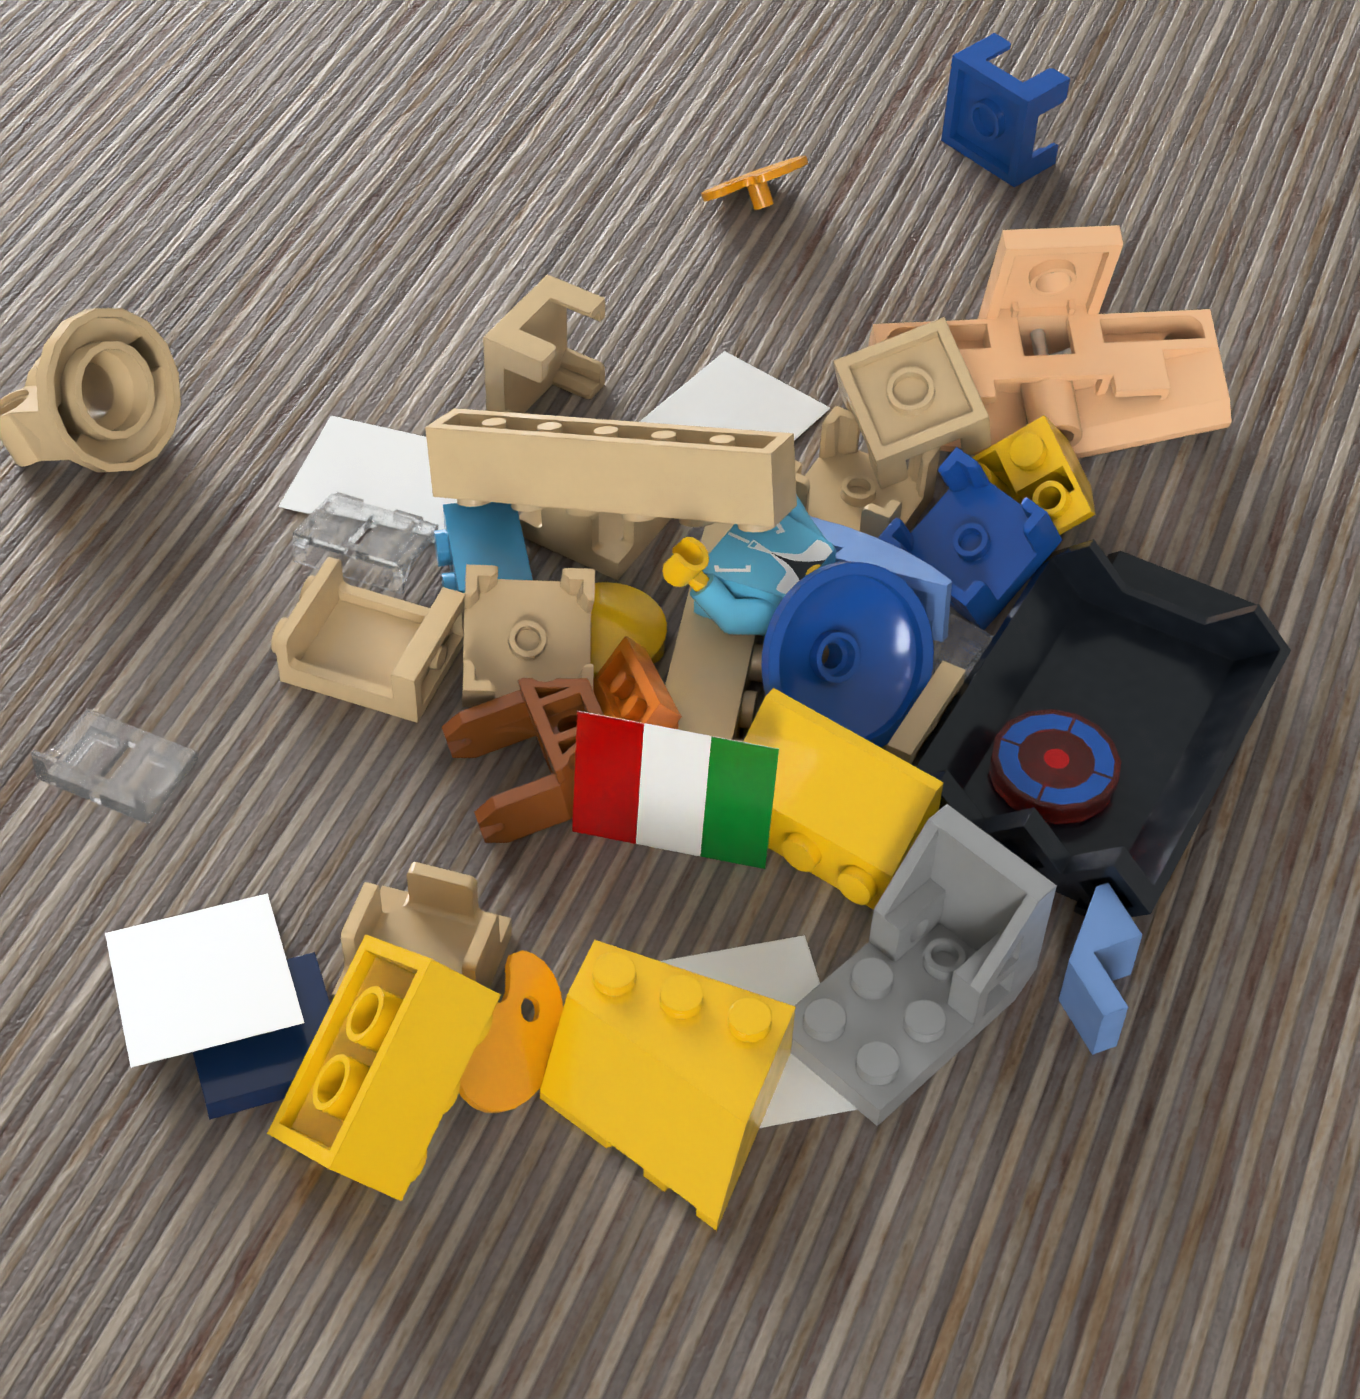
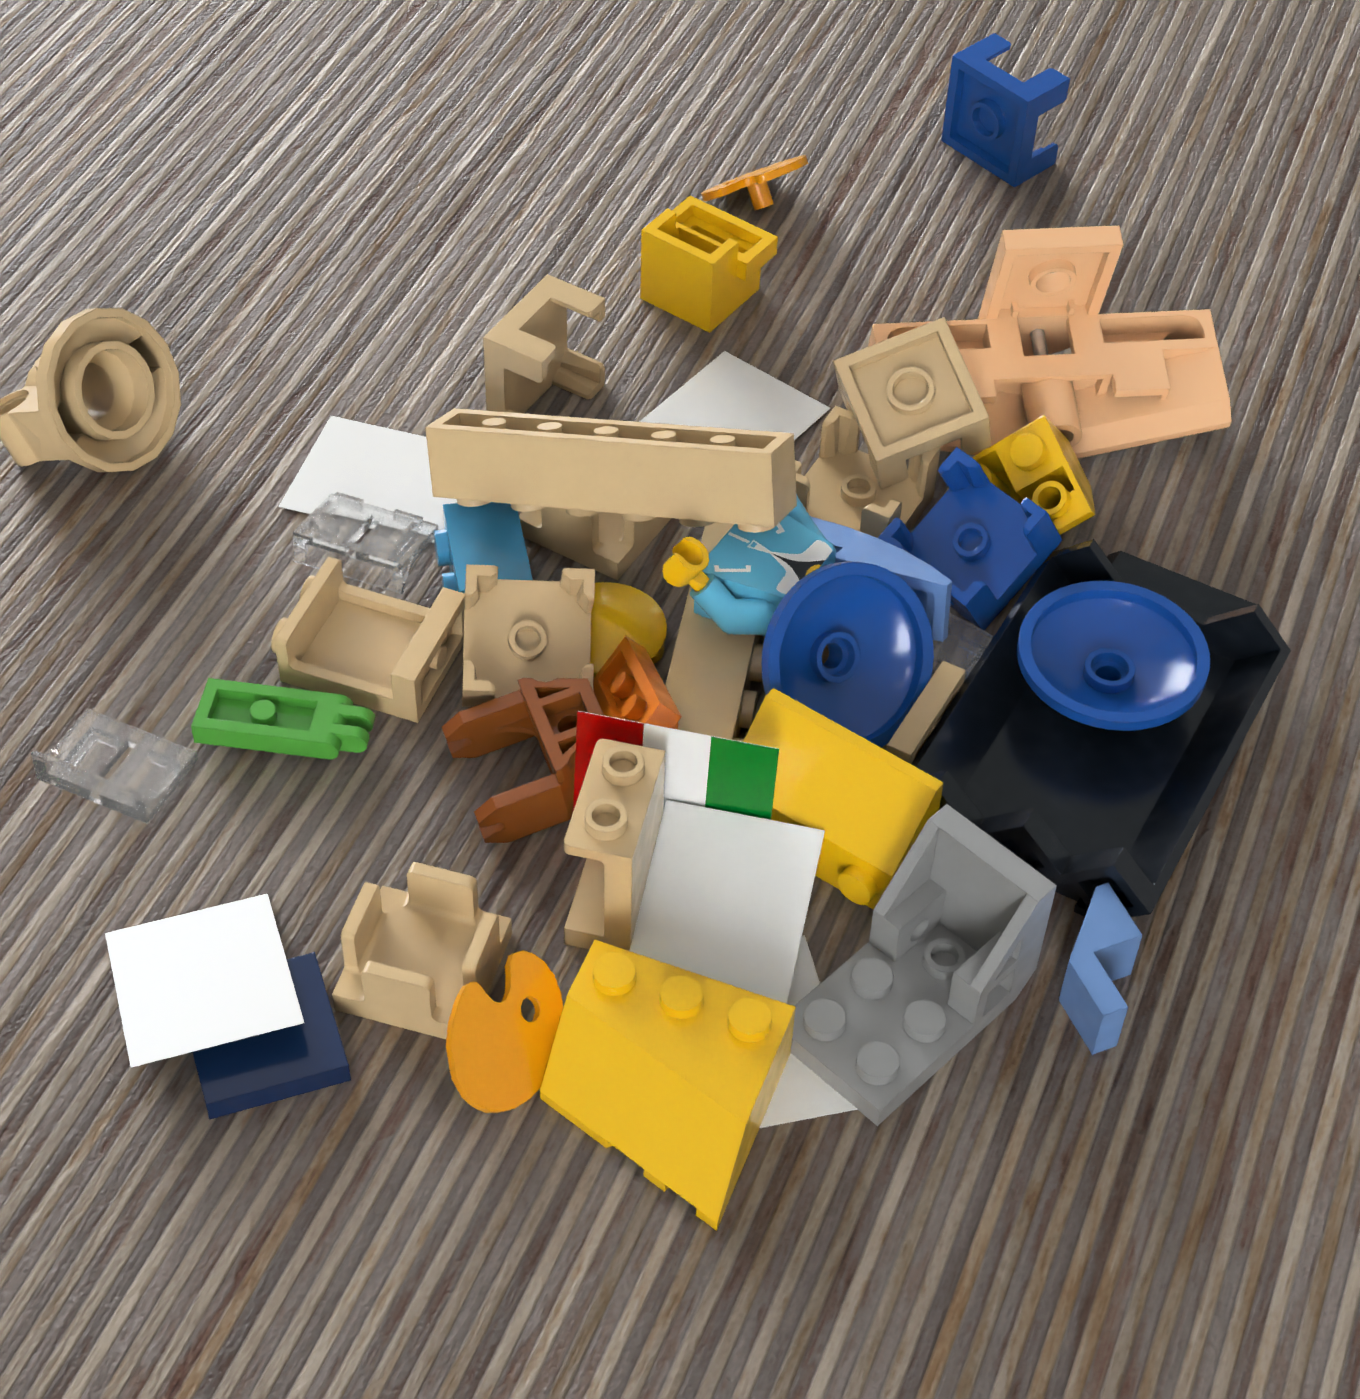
(280, 720): none -> bright green hinge
(384, 1066): yellow slope -> none
(617, 833): none -> tan panel
(702, 262): none -> yellow plate
(728, 897): none -> white sticker
(1055, 765): tile -> none
(1113, 655): none -> blue dish

